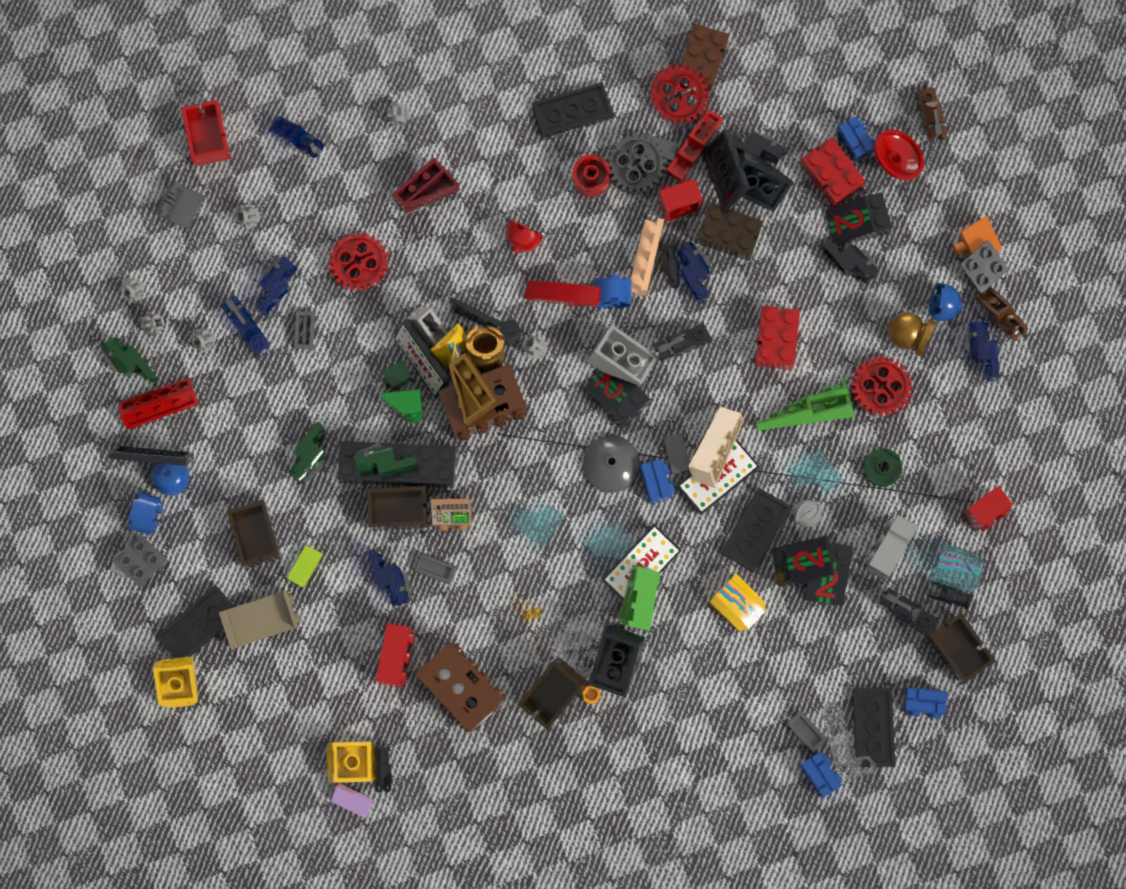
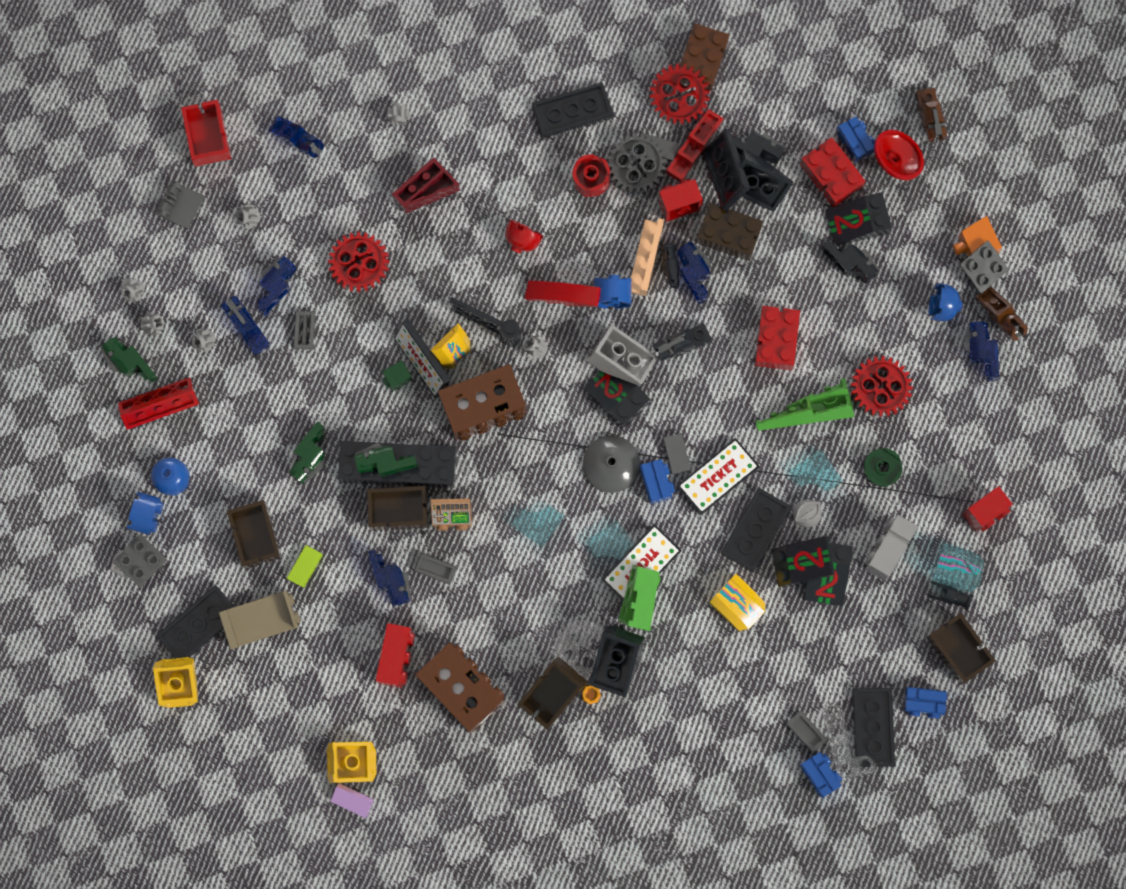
(152, 455): black tile -> none
(382, 770): black piece -> none
(405, 404): green slope -> none
(426, 323): light grey torso -> none
(472, 390): pearl gold wedge -> none
(485, 348): pearl gold tile -> none
(532, 614): clear yellow tile -> none
(716, 447): tan wedge -> none
(908, 611): black plate -> none
(909, 332): pearl gold tile -> none

